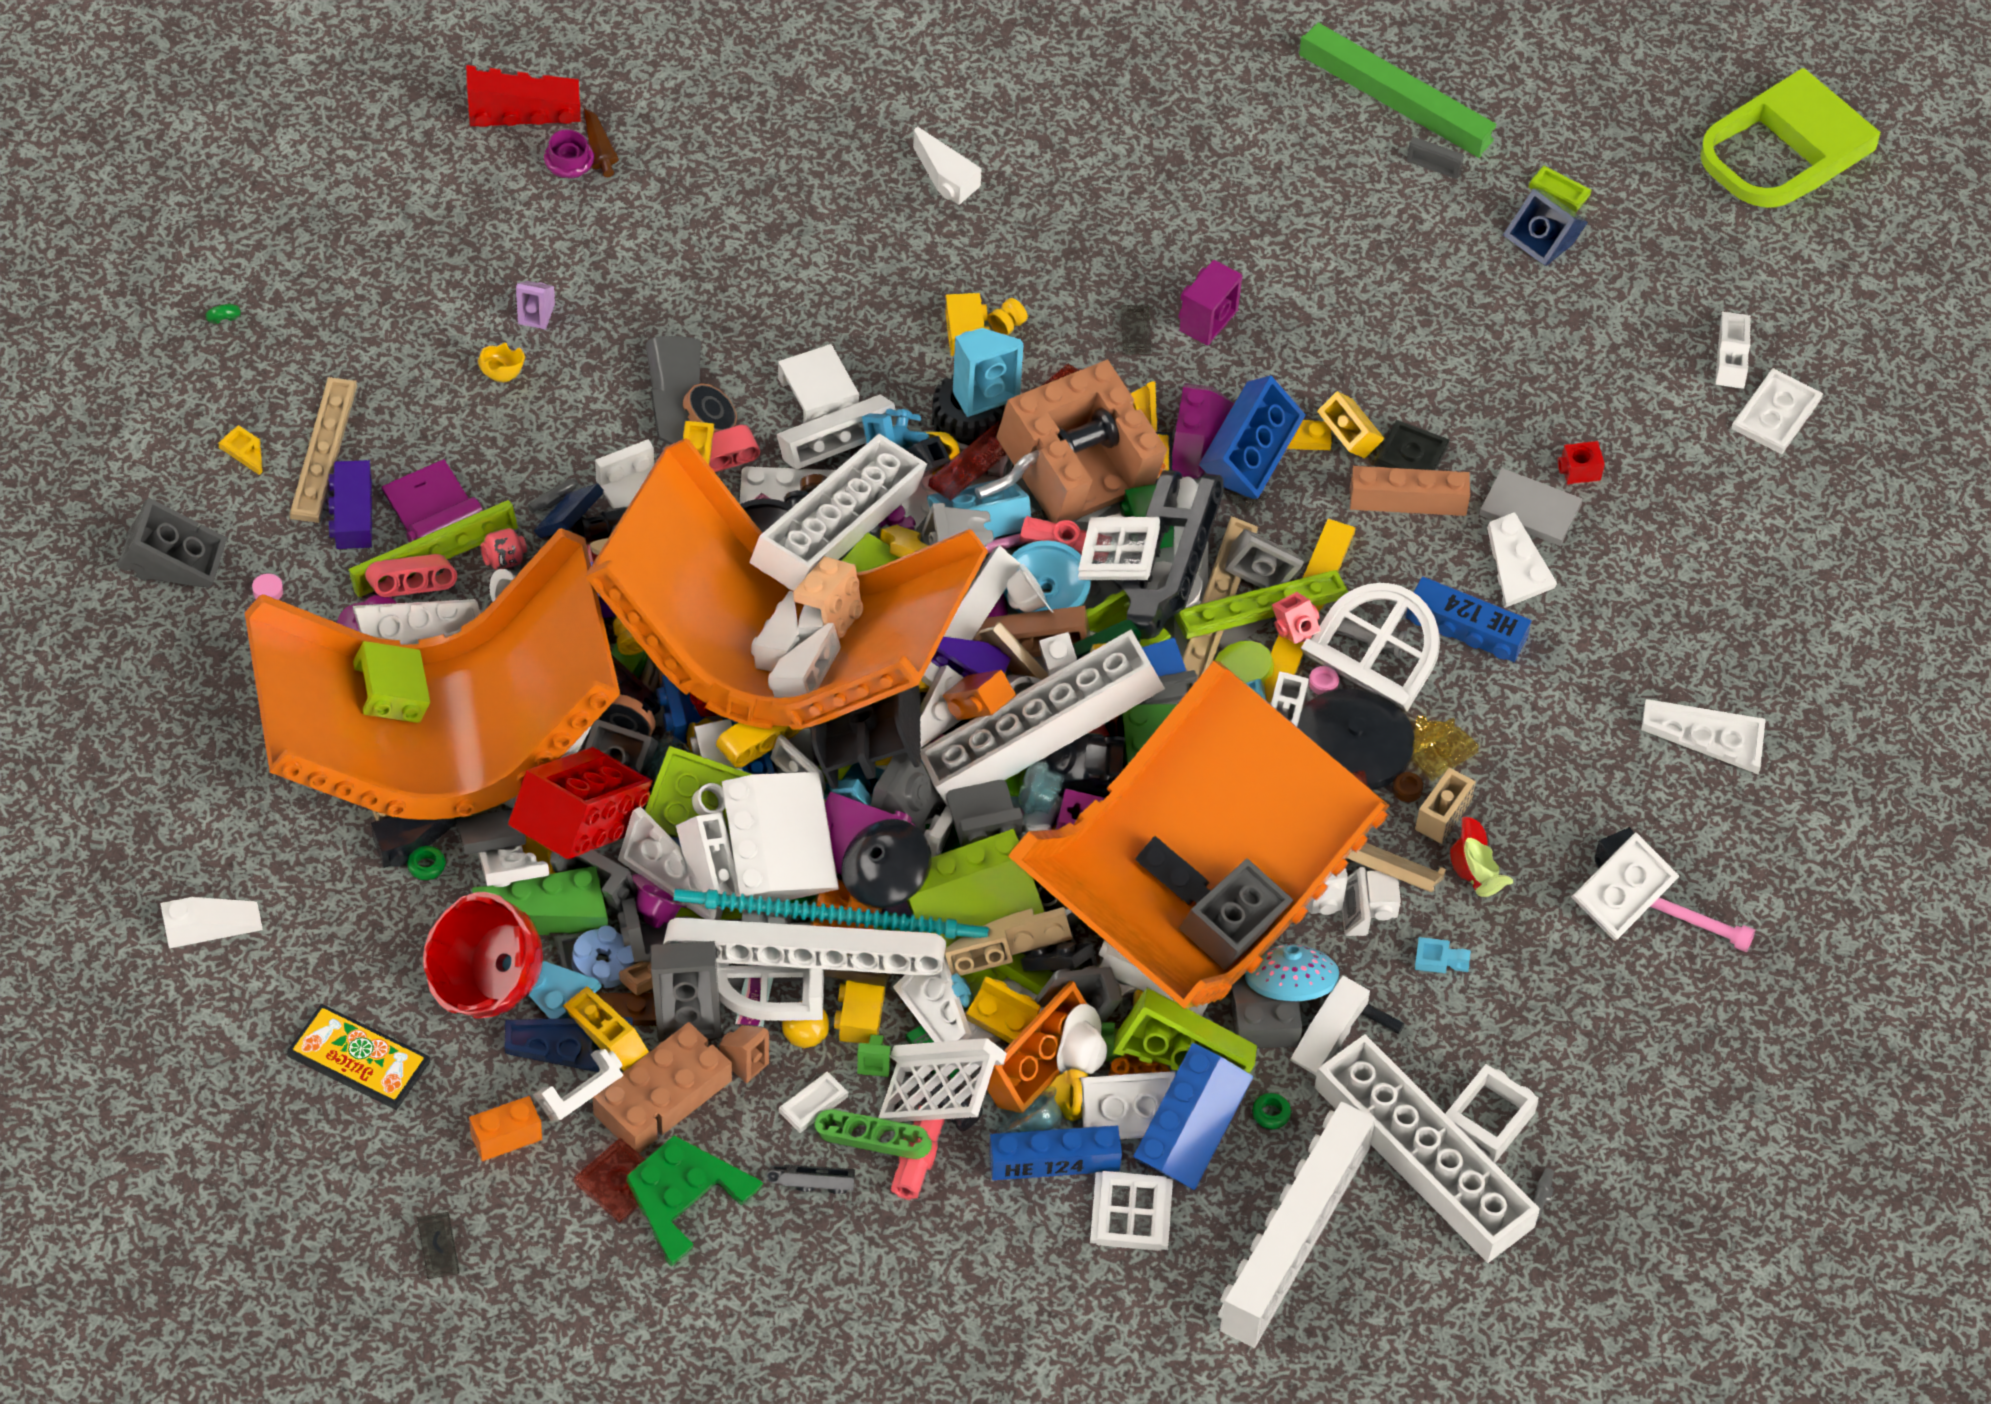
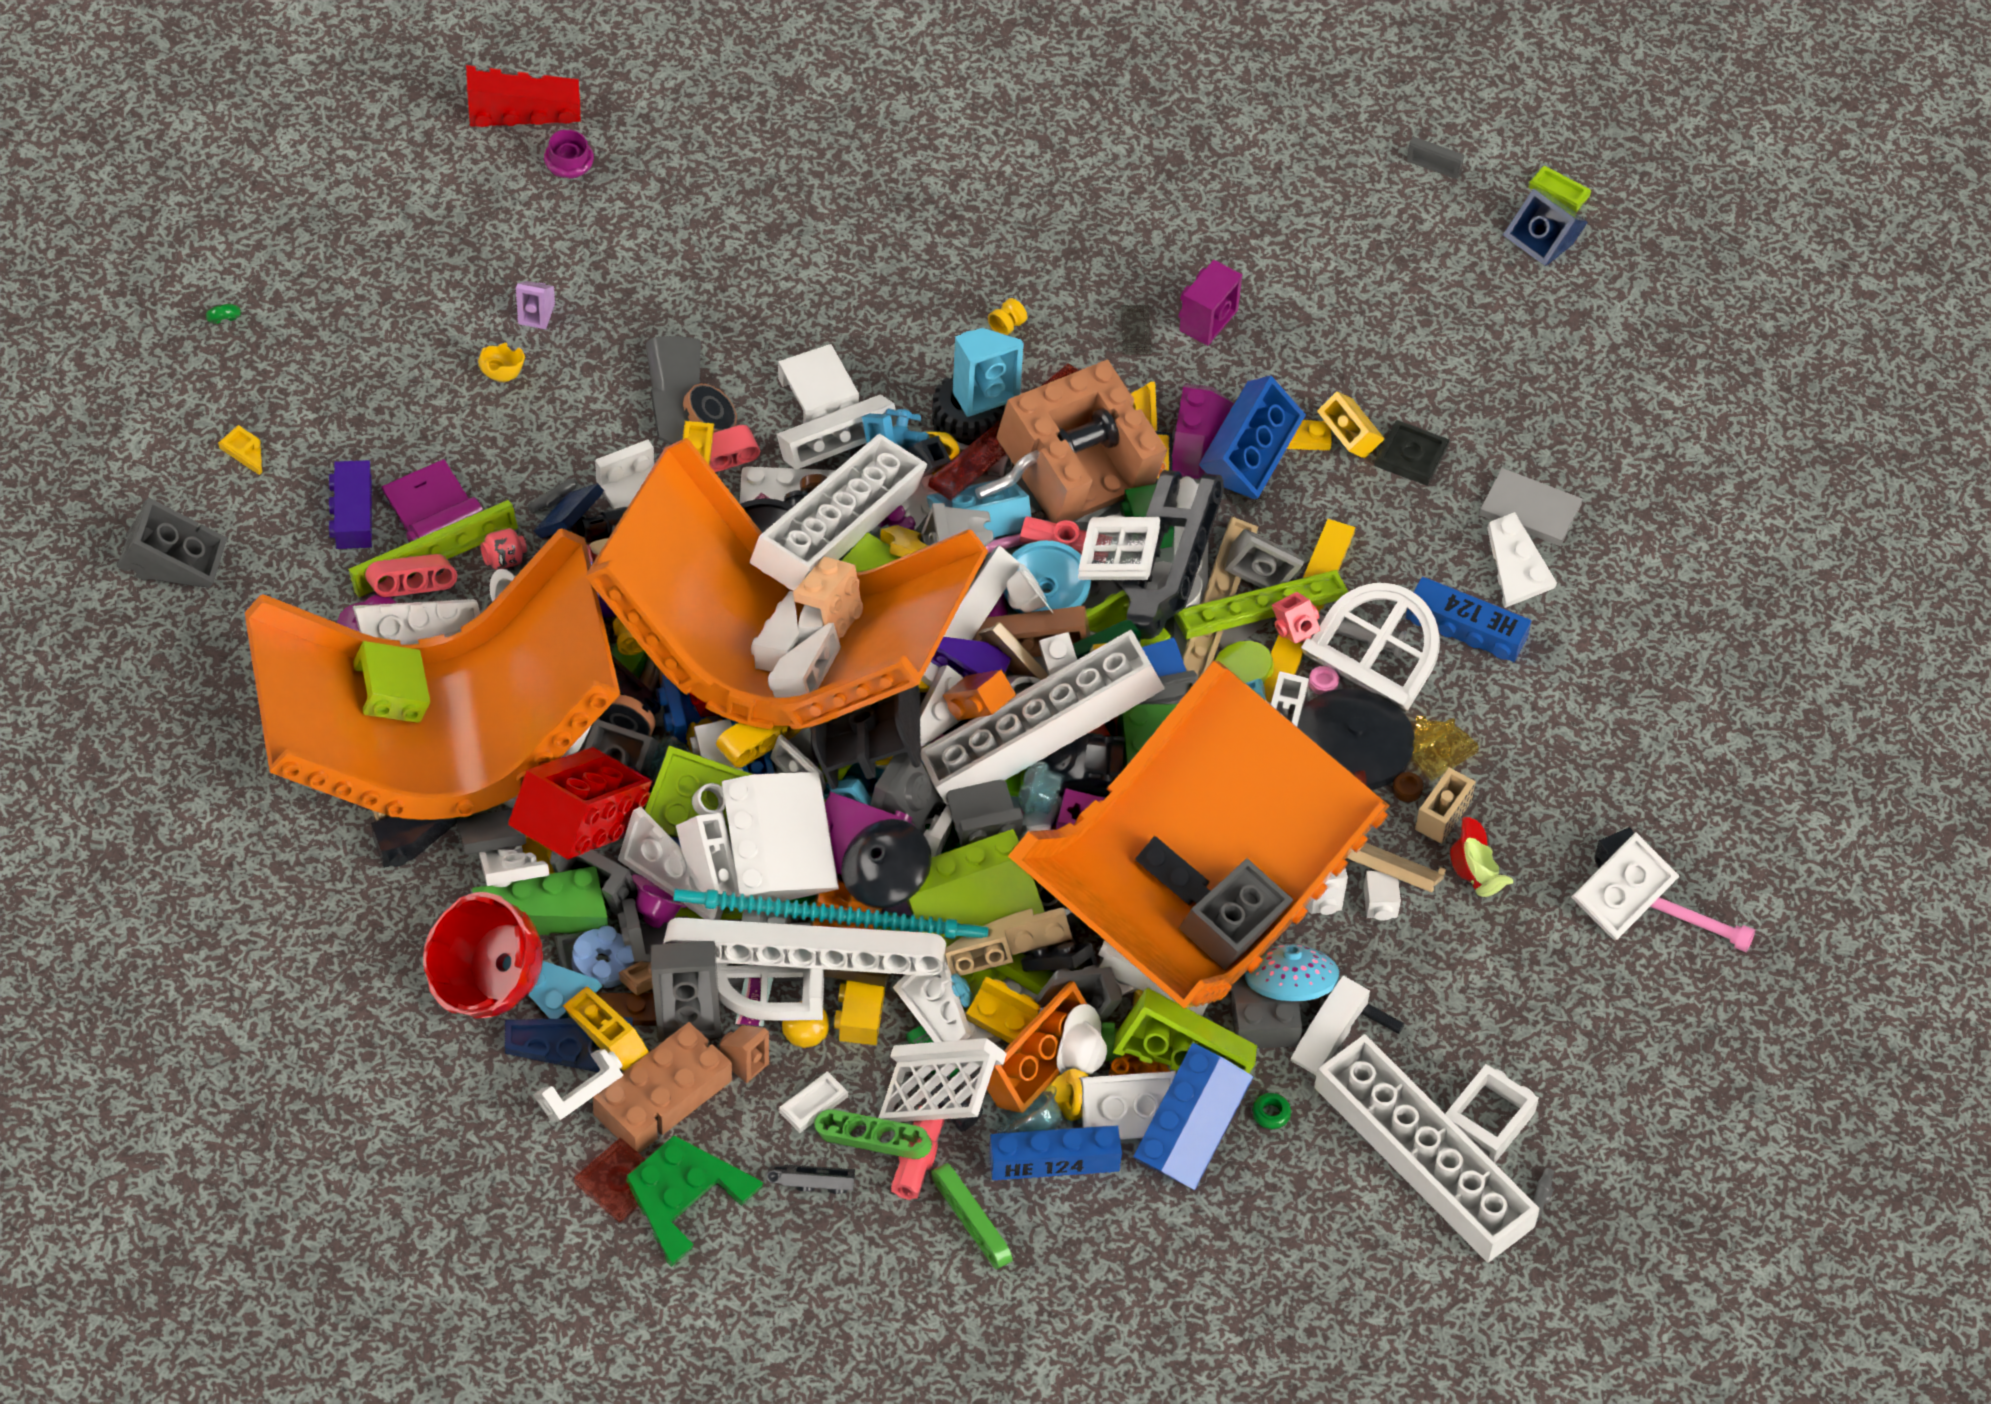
(207, 919): white slope -> none
(268, 585): bright pink tile -> none
(323, 450): tan tile -> none
(358, 1056): tile -> none
(426, 873): green piece -> none
(438, 1245): clear smoke tile -> none
(505, 1128): orange brick -> none
(599, 142): reddish brown bar -> none
(874, 1057): bright green tile -> none
(949, 171): white slope -> none
(964, 314): yellow brick -> none
(971, 1216): none -> bright green beam
(1131, 1210): white piece -> none
(1296, 1224): white brick -> none
(1356, 905): slope -> none
(1397, 89): bright green tile -> none
(1409, 490): nougat brick -> none
(1435, 956): medium azure plate -> none
(1581, 462): red brick -> none
(1711, 732): white wing -> none
(1733, 350): white slope -> none
(1777, 411): white tile -> none
(1807, 120): lime window -> none

